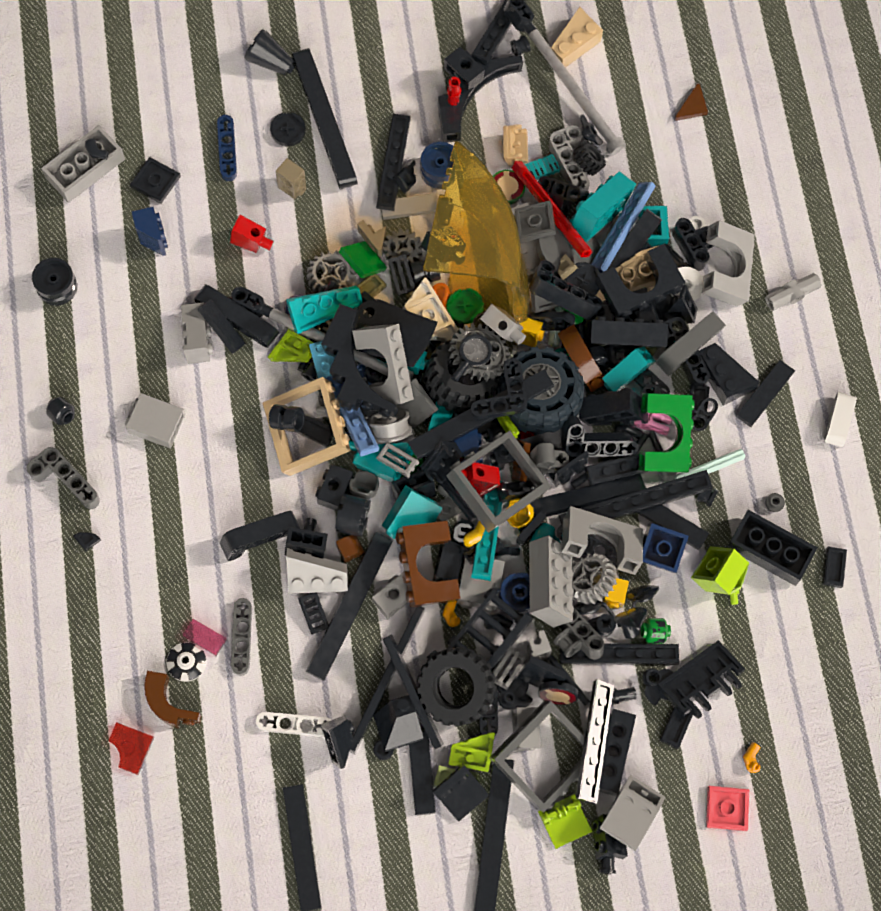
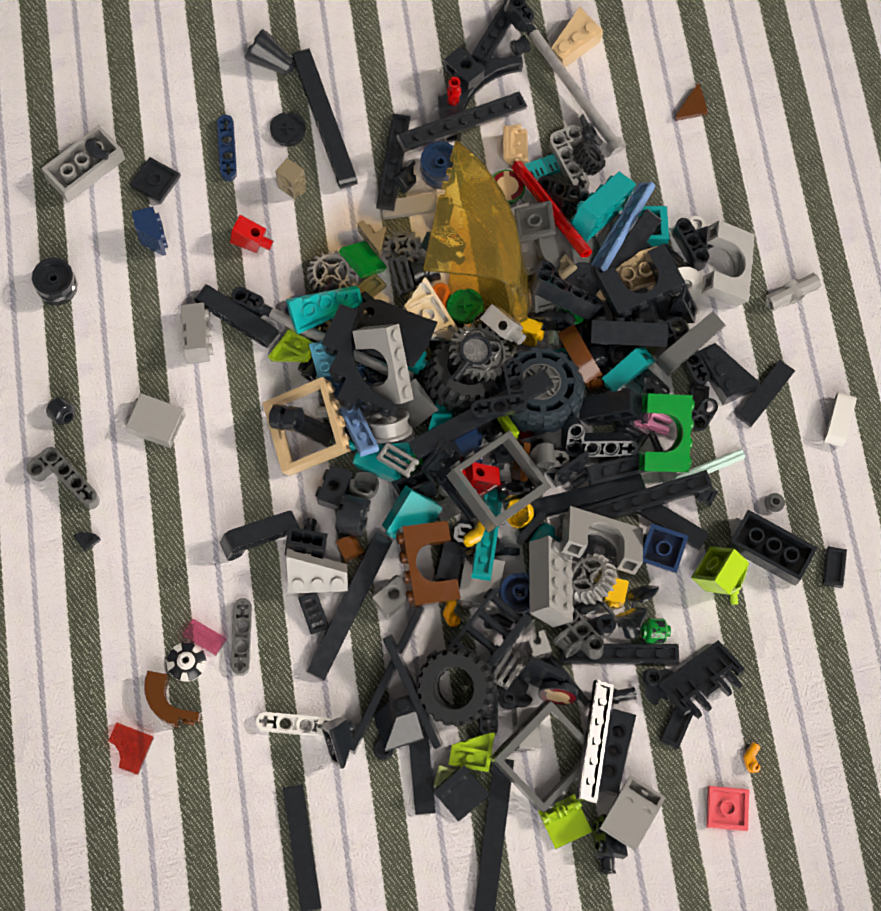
(221, 326): black tile -> none
(461, 121): none -> black tile

